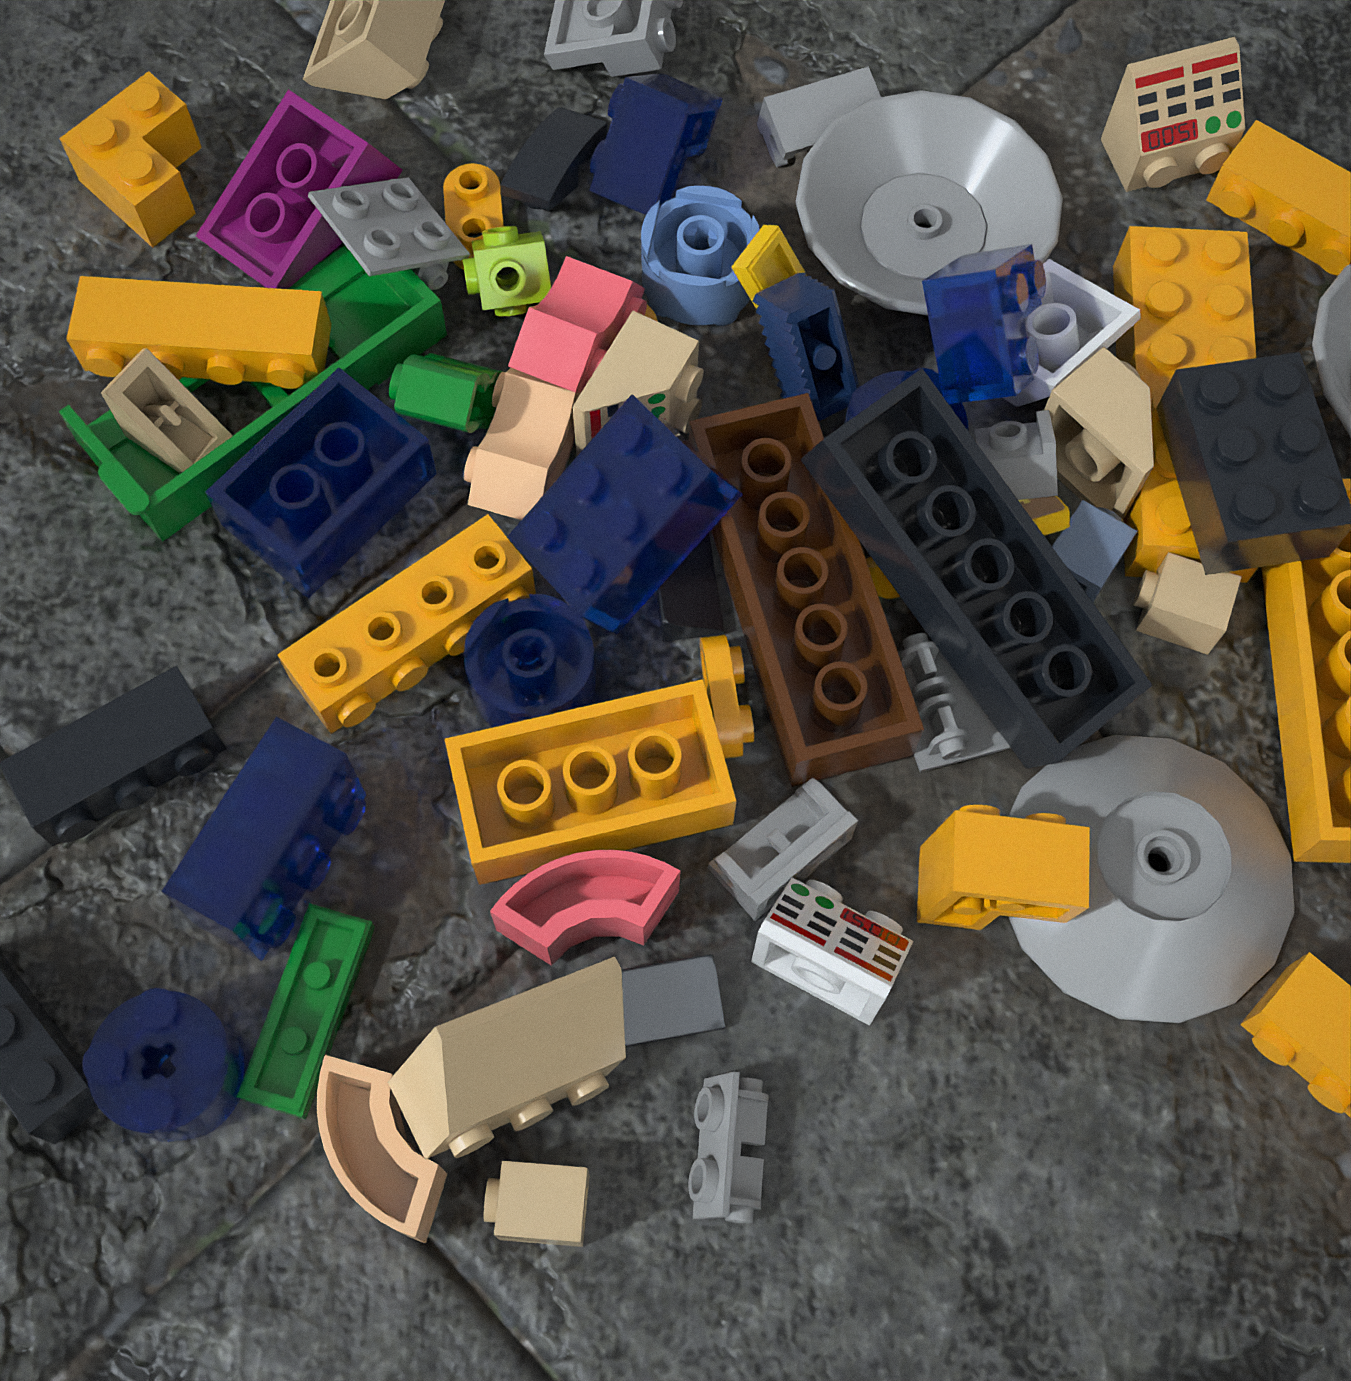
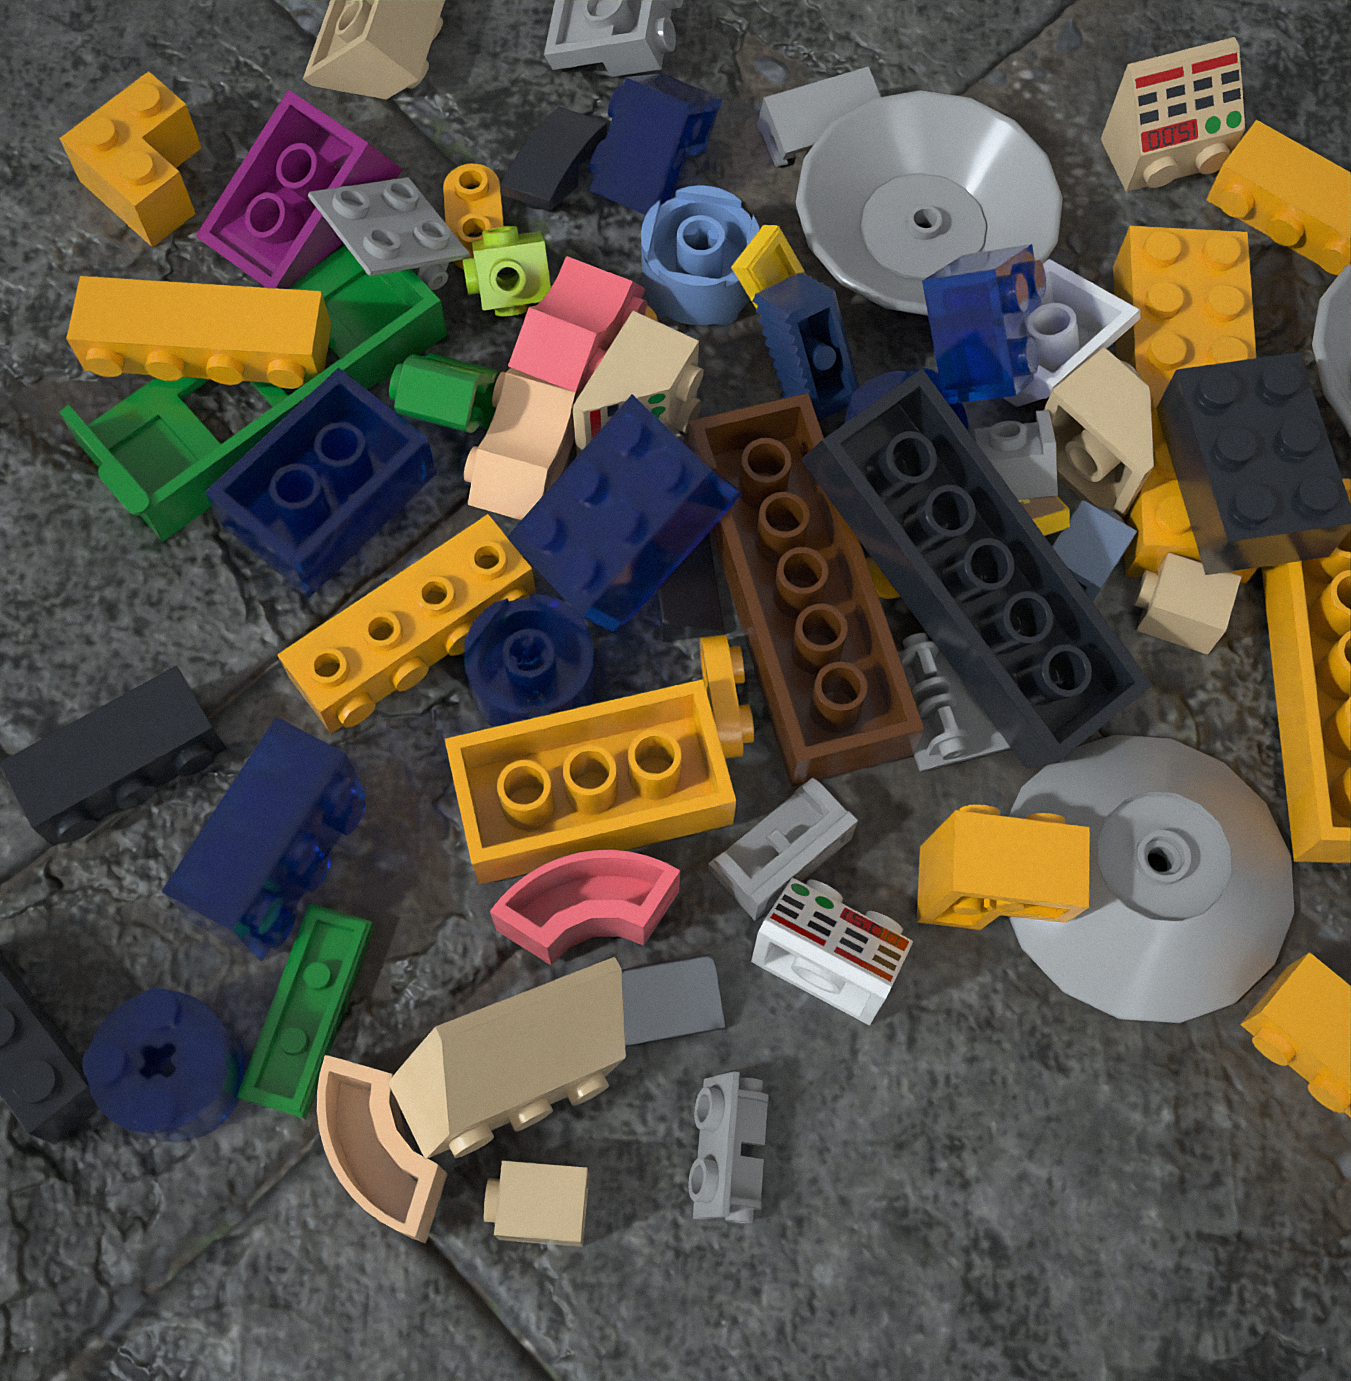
(162, 413): tan slope -> none

